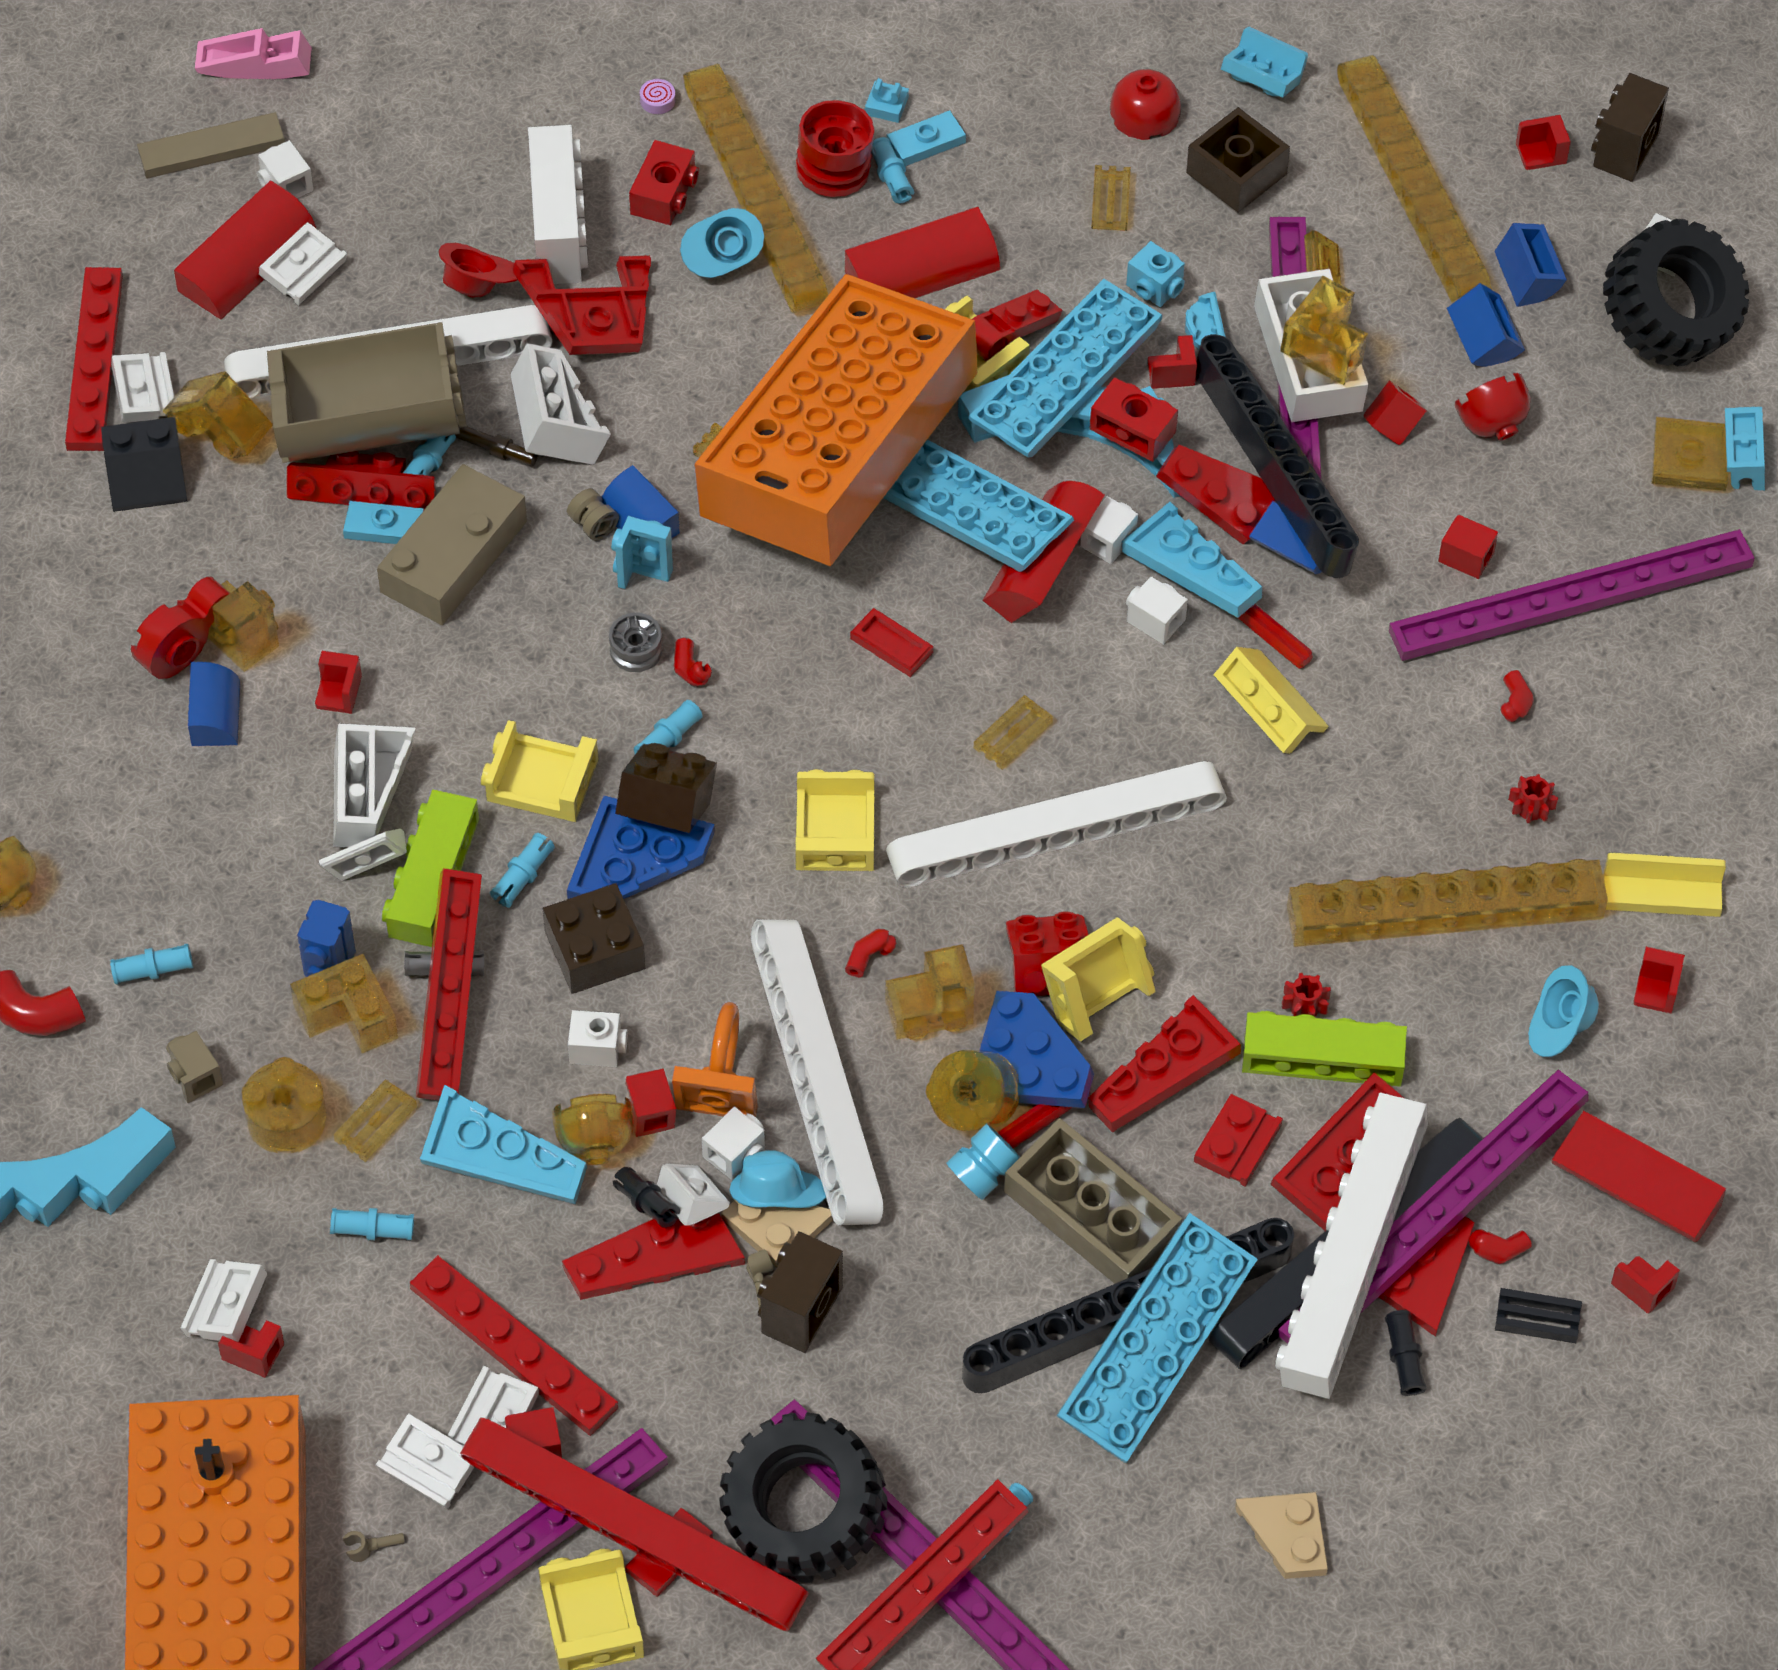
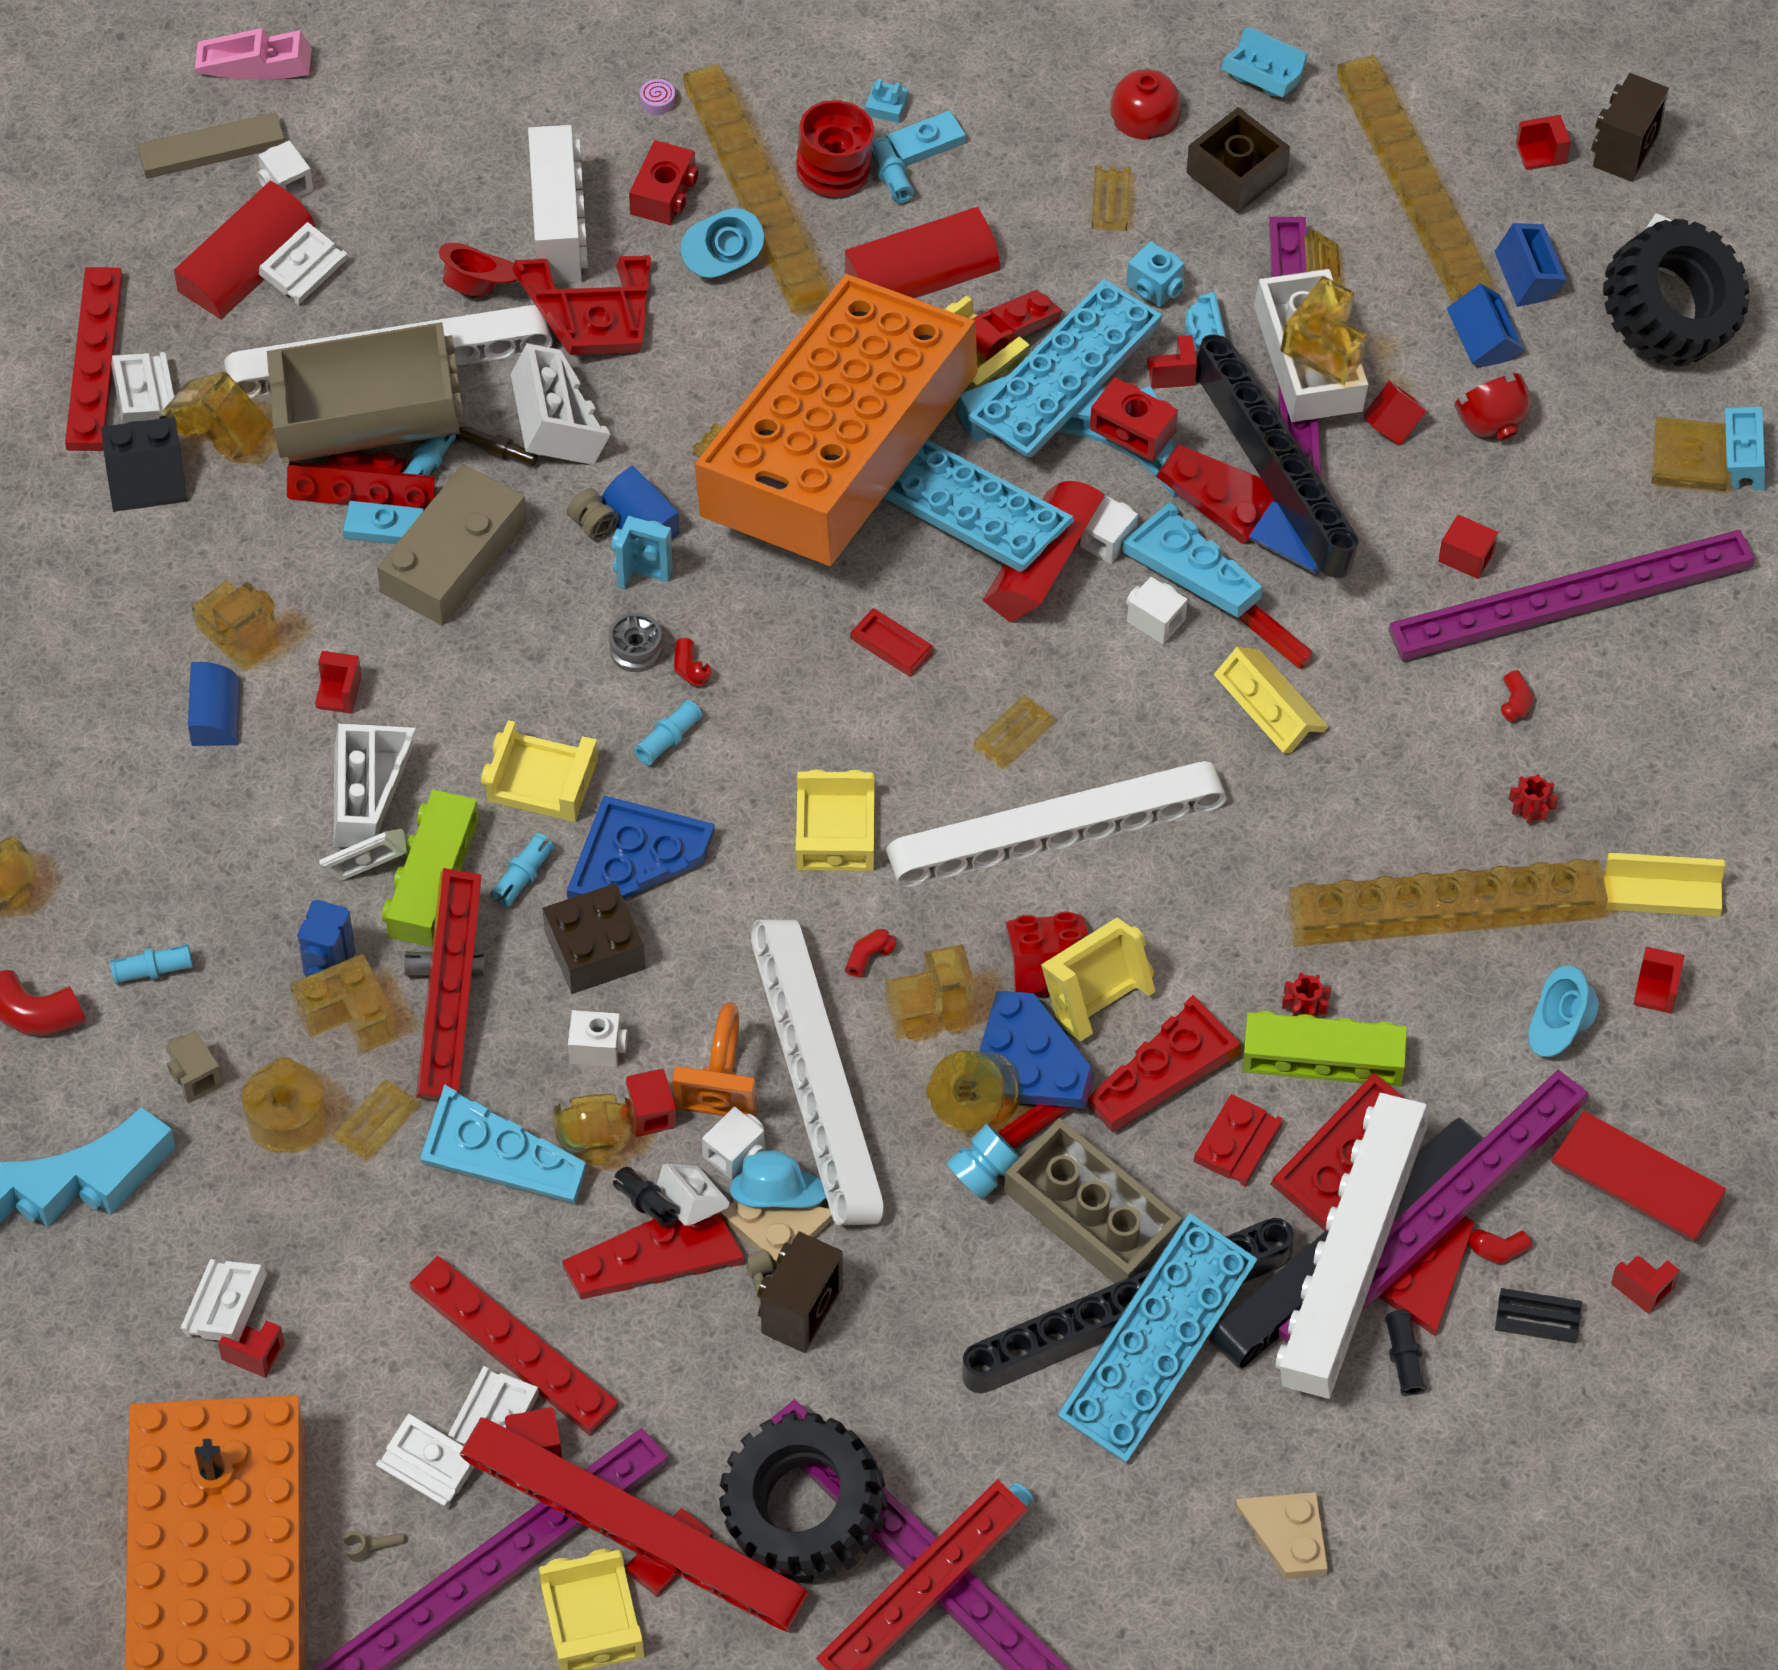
(178, 634): red piece -> none
(372, 1224): medium azure pin -> none
(666, 787): dark brown brick -> none

